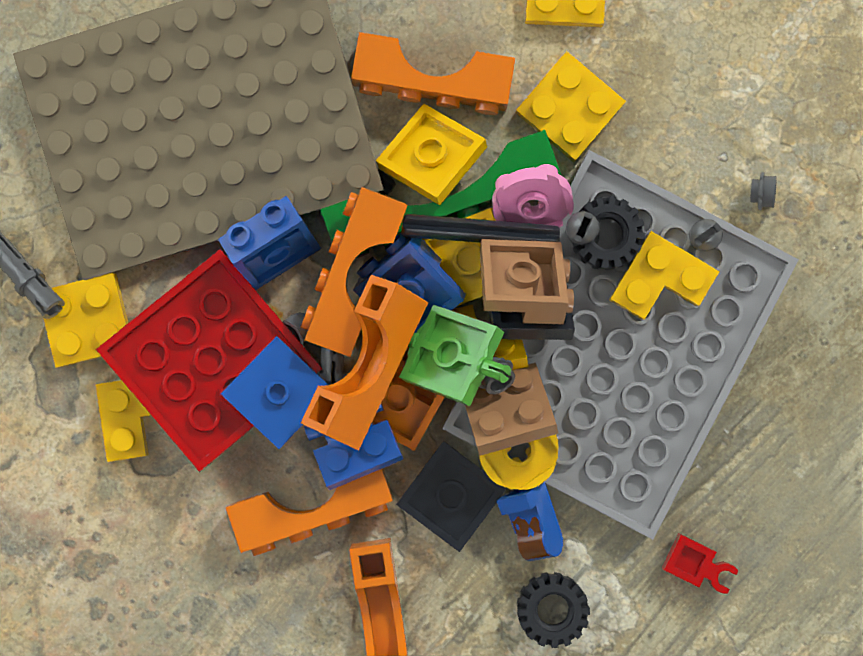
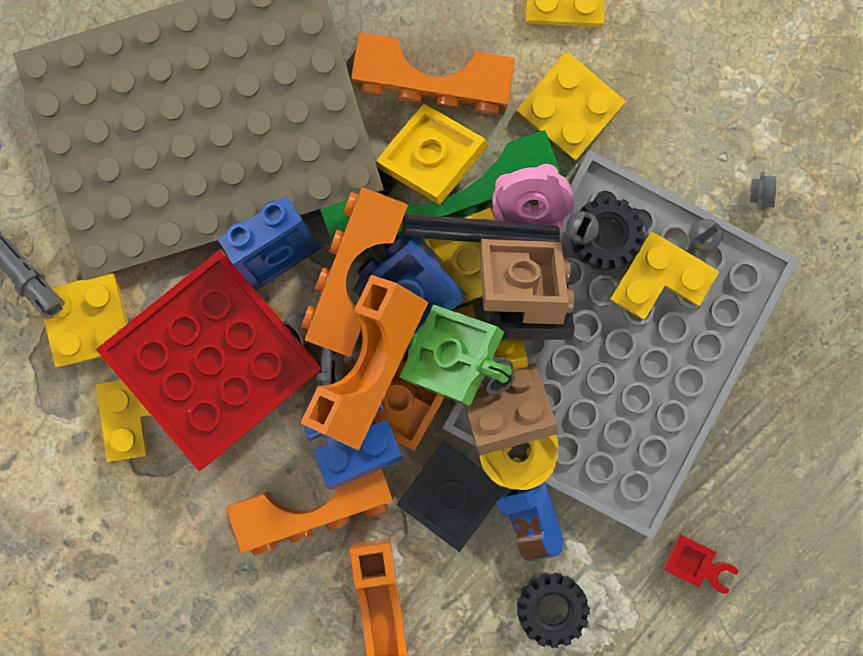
(274, 392): blue plate -> none

